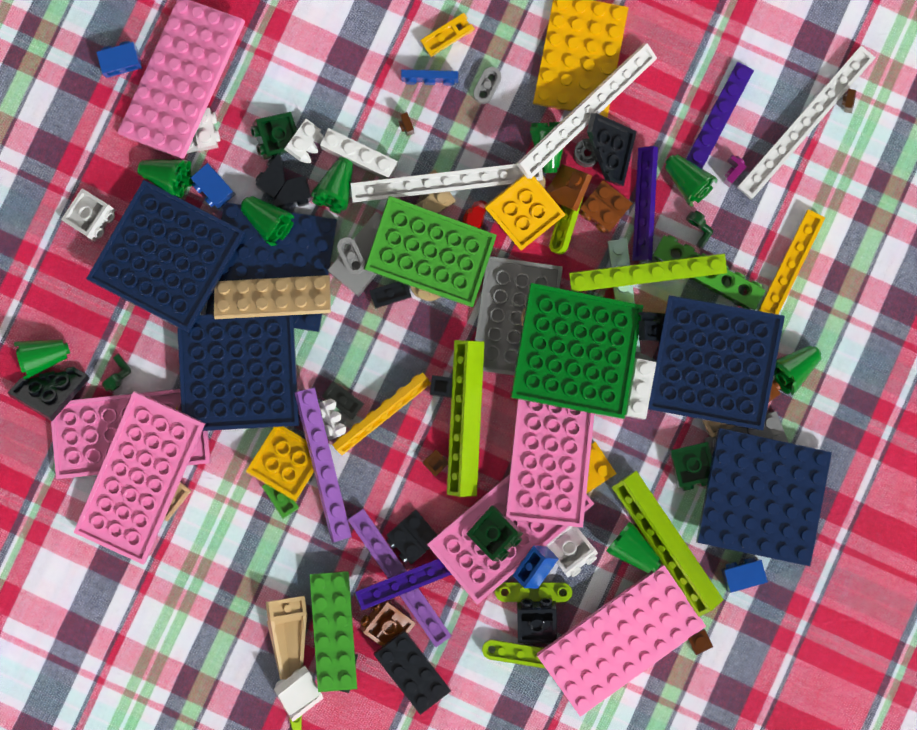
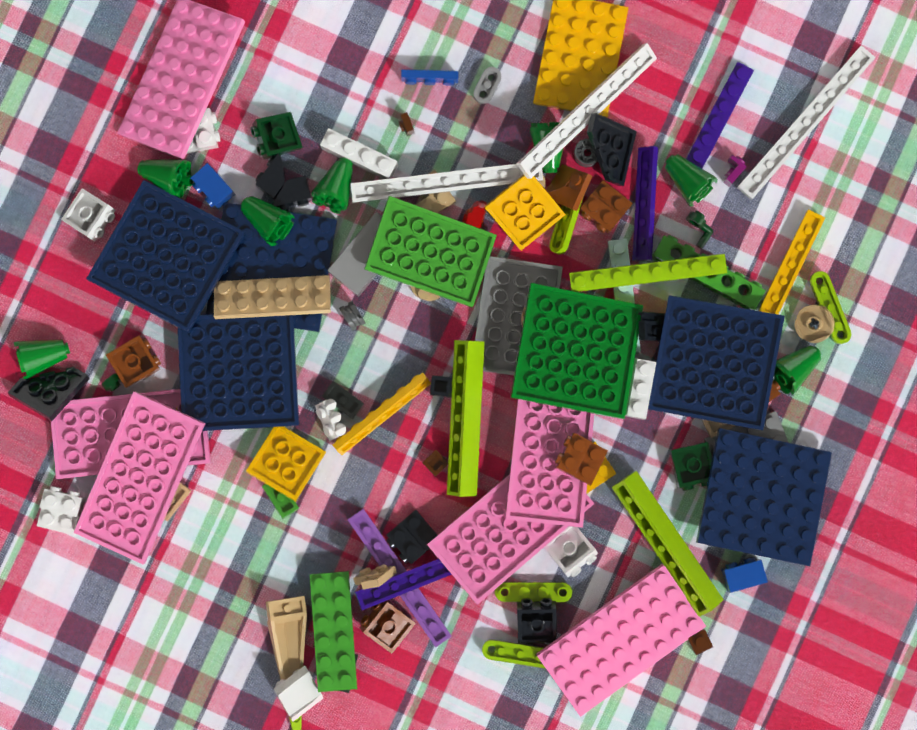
(60, 510): none -> white plate
(119, 59): blue brick -> none
(134, 361): none -> dark orange plate
(303, 141): white plate -> none
(323, 464): medium lavender plate -> none
(351, 256): light grey plate -> none
(352, 315): none -> dark grey wheel
(374, 578): none -> tan plate
(390, 294): black plate -> none
(412, 672): black plate -> none
(446, 35): yellow plate -> none
(495, 534): dark green plate -> none
(535, 567): blue brick -> none
(580, 458): none -> dark orange plate
(634, 549): green cone -> none
(825, 326): none -> tan plate
(826, 296): none -> lime plate
(849, 100): reddish brown plate -> none

